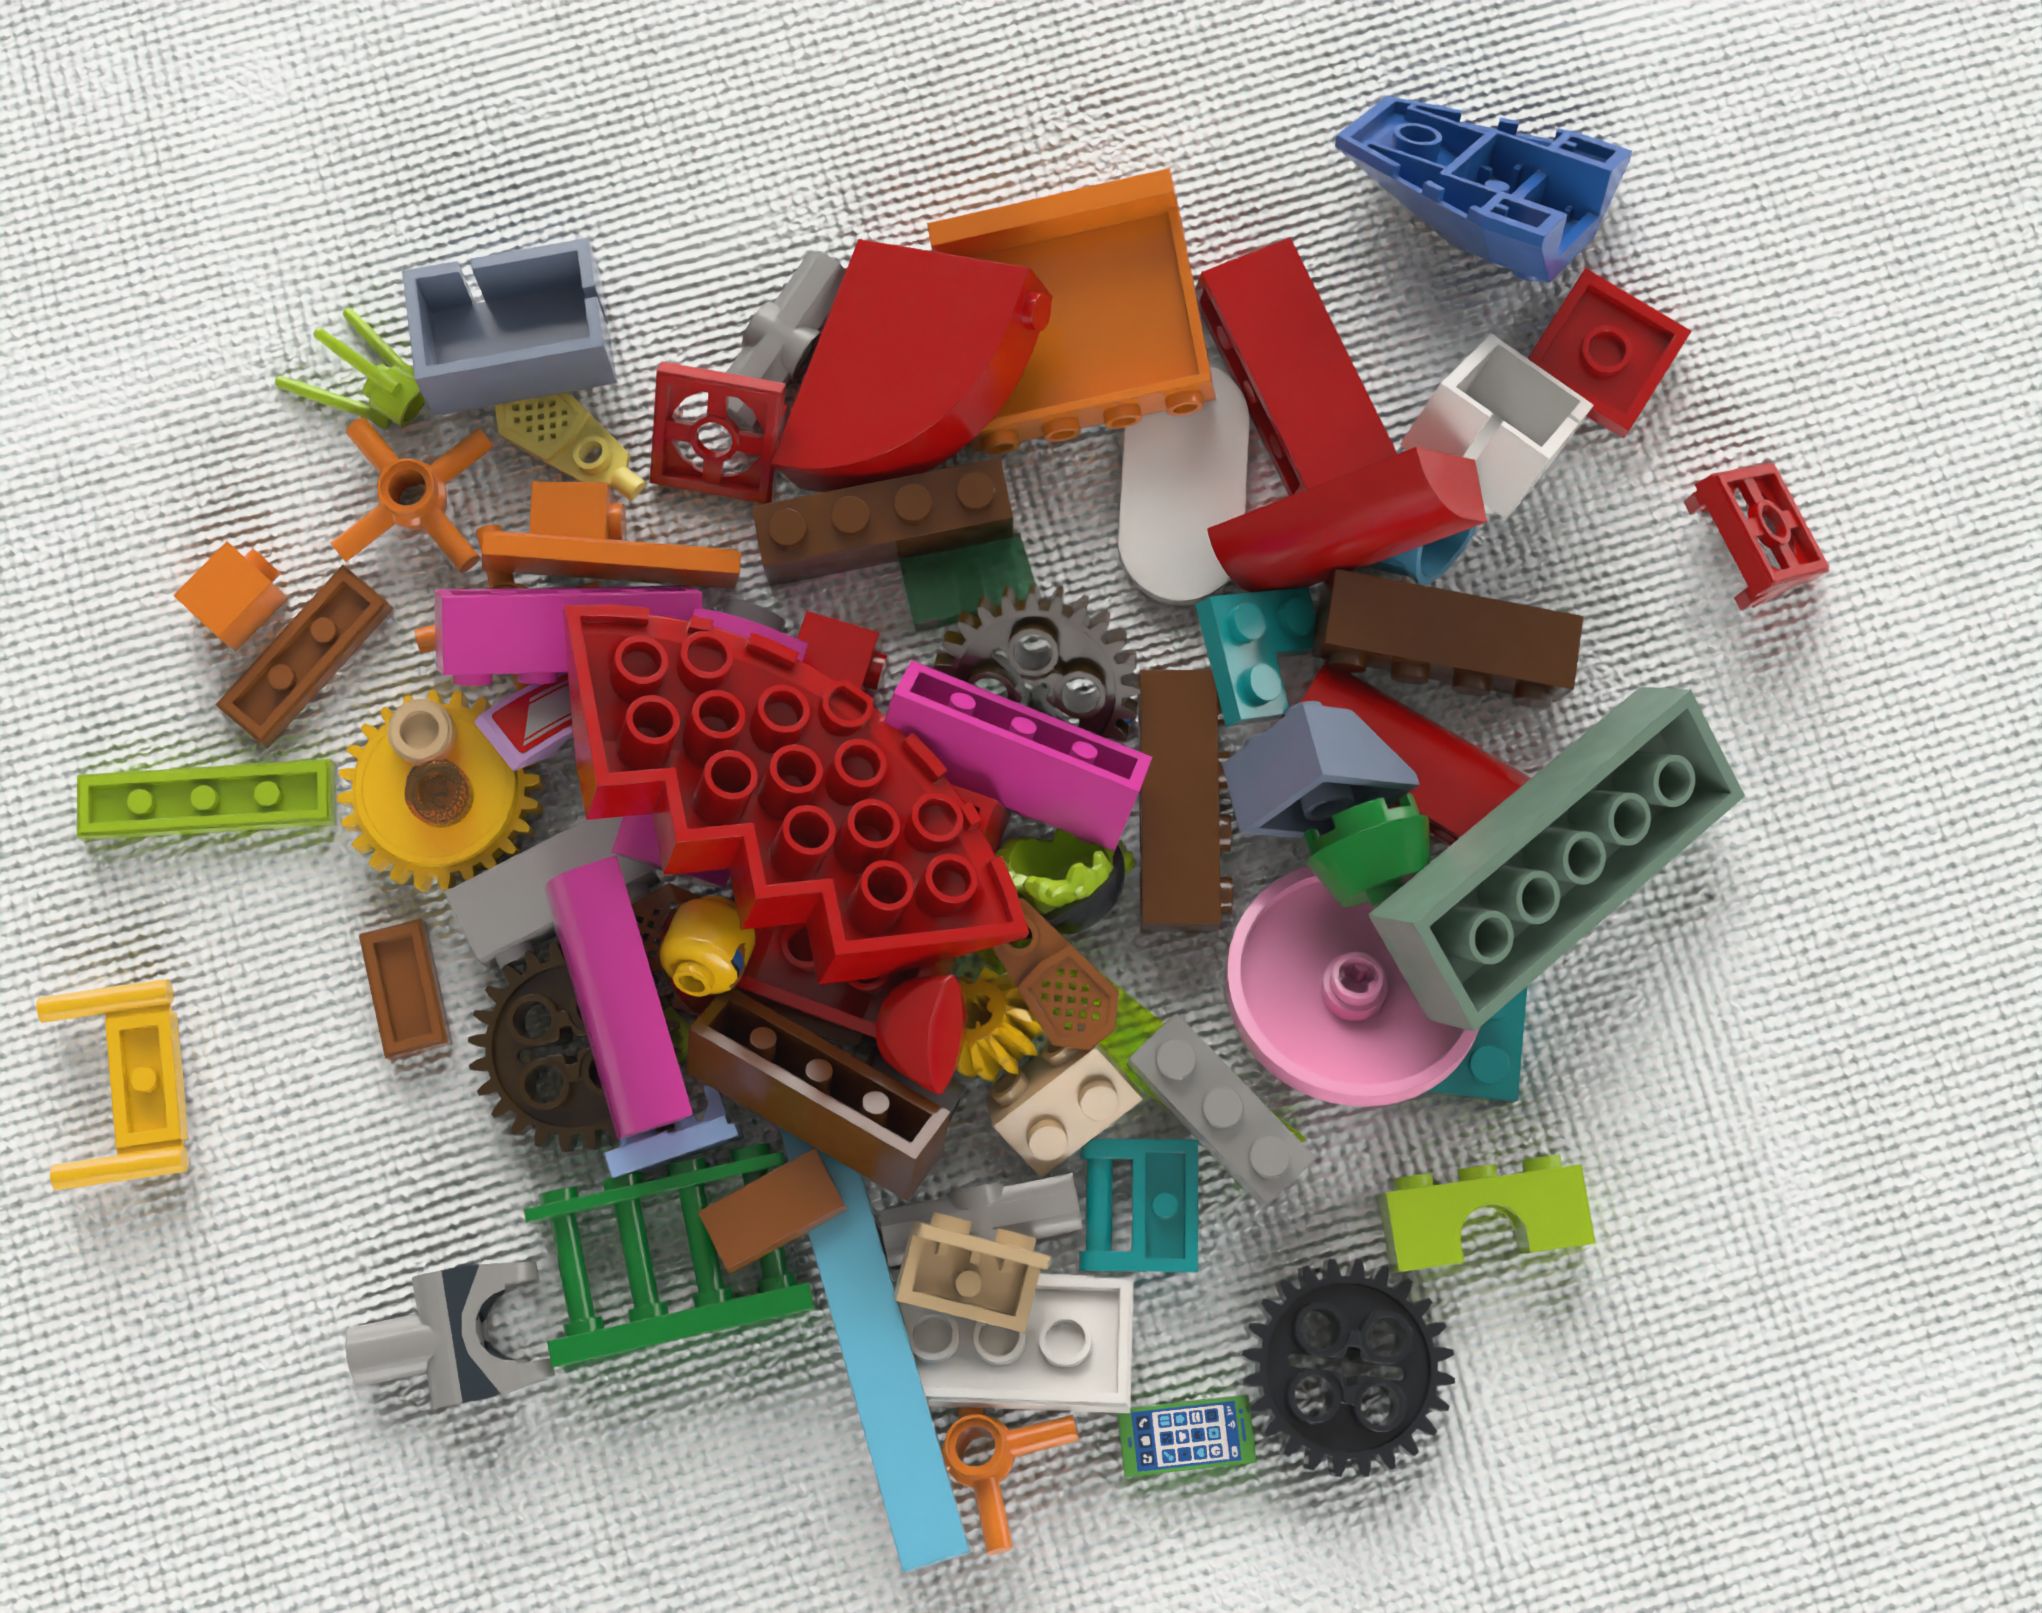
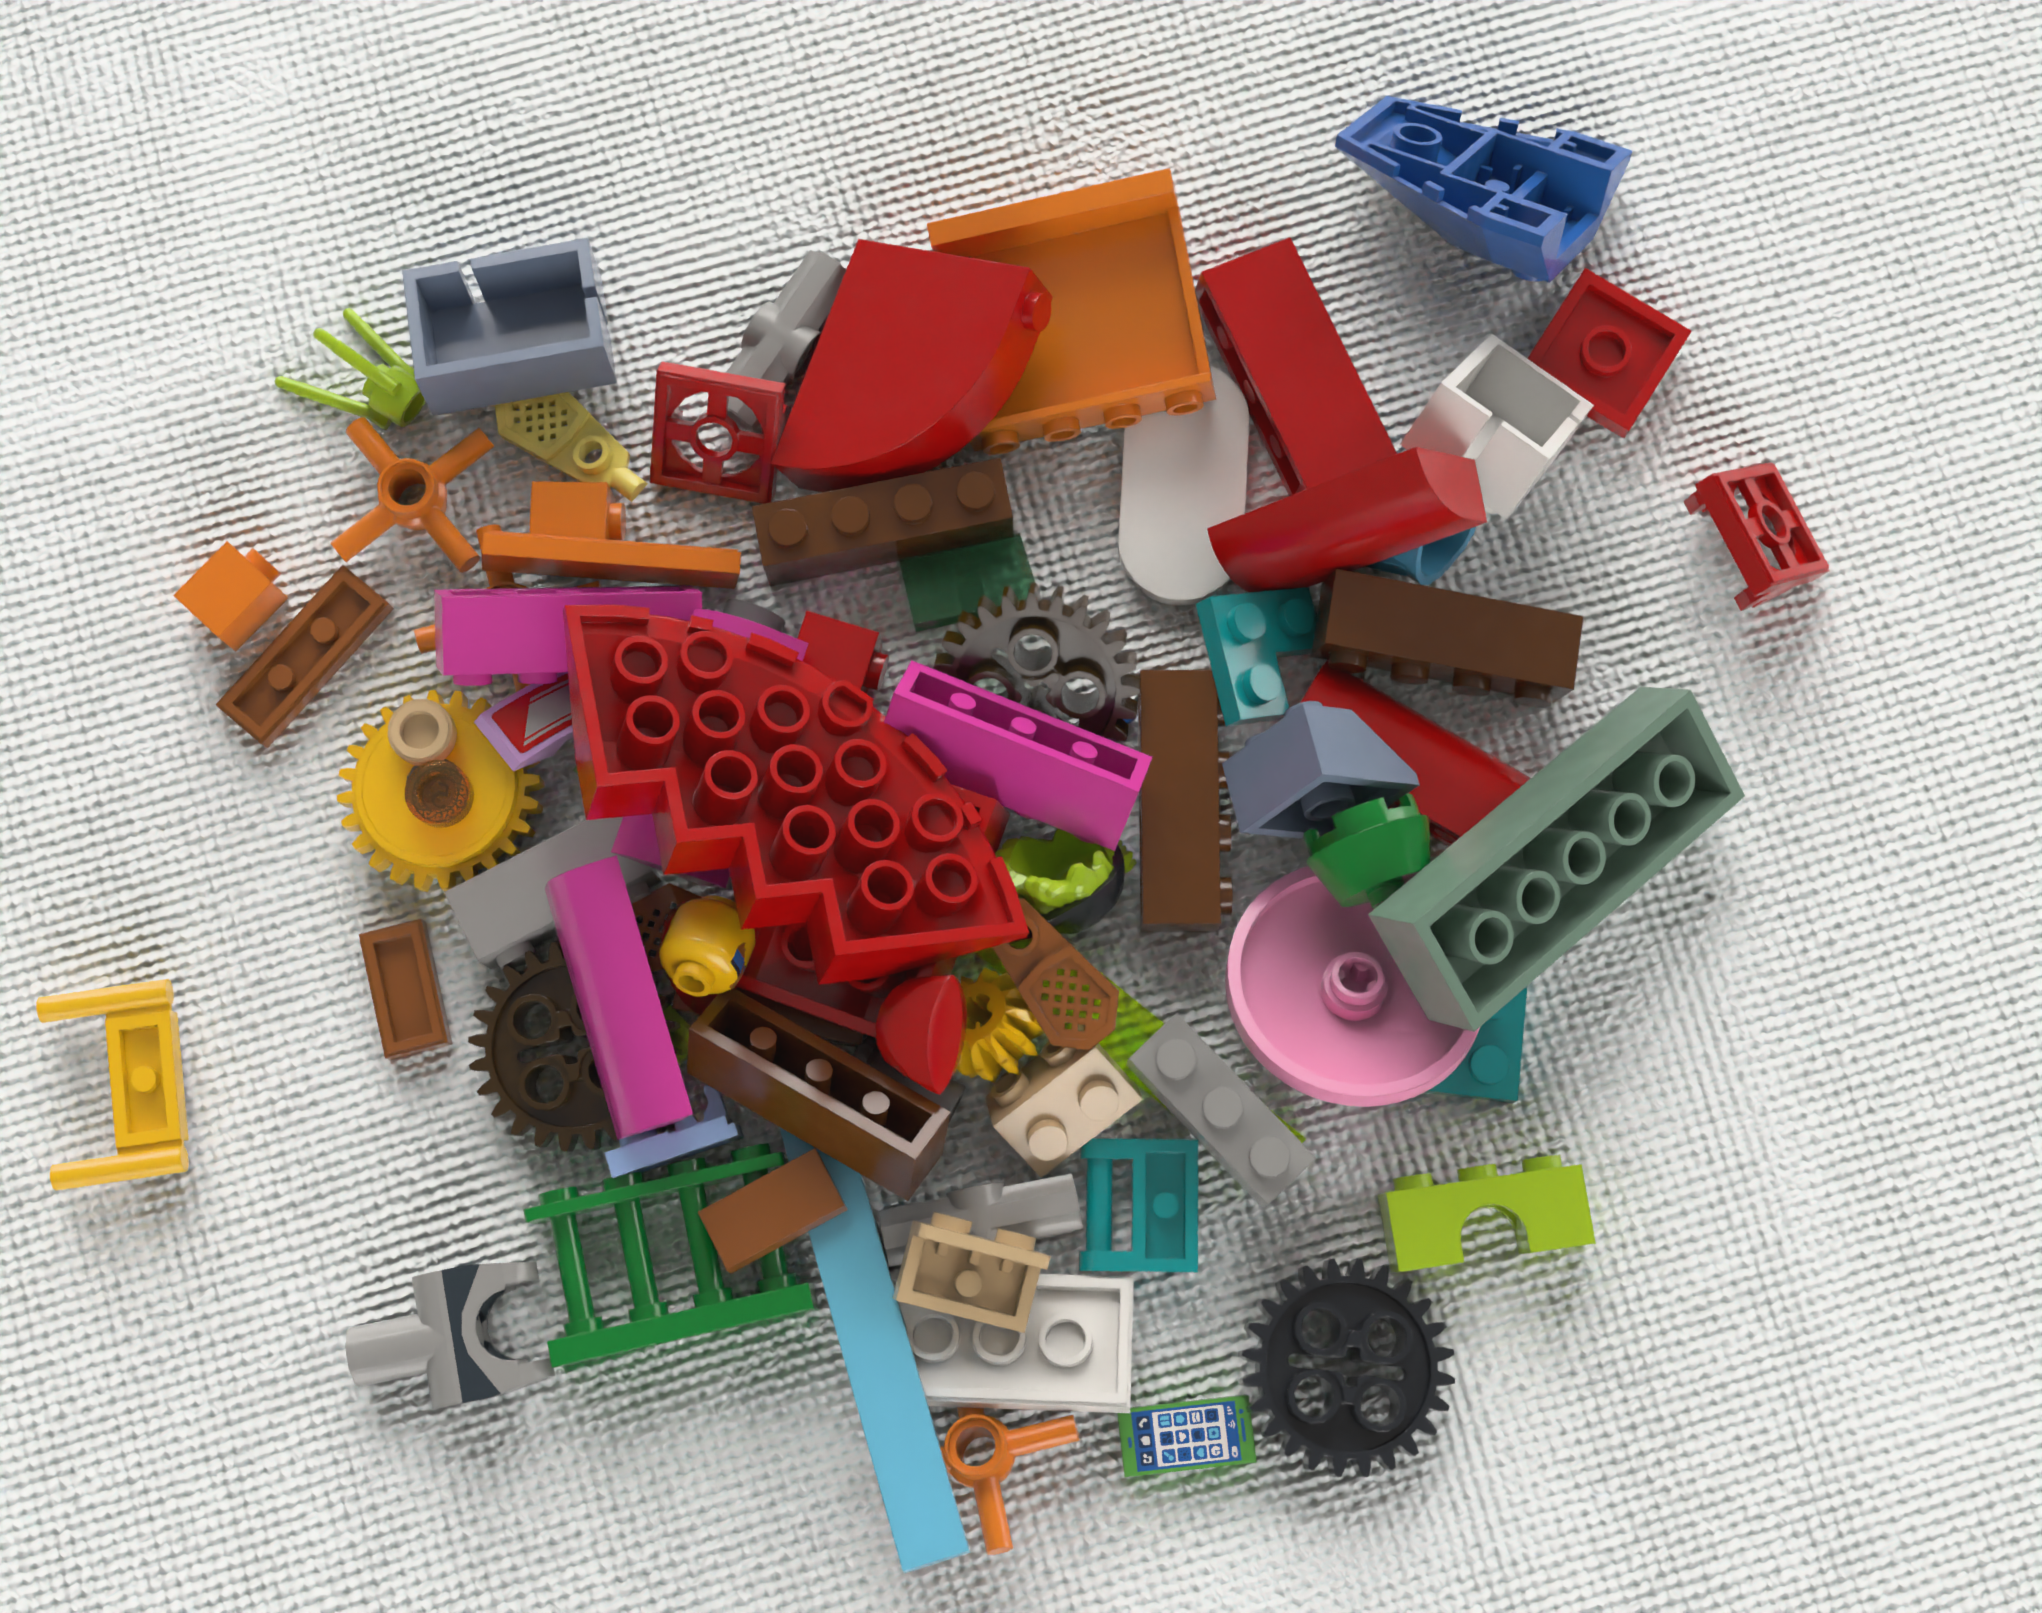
(206, 799): lime tile -> none

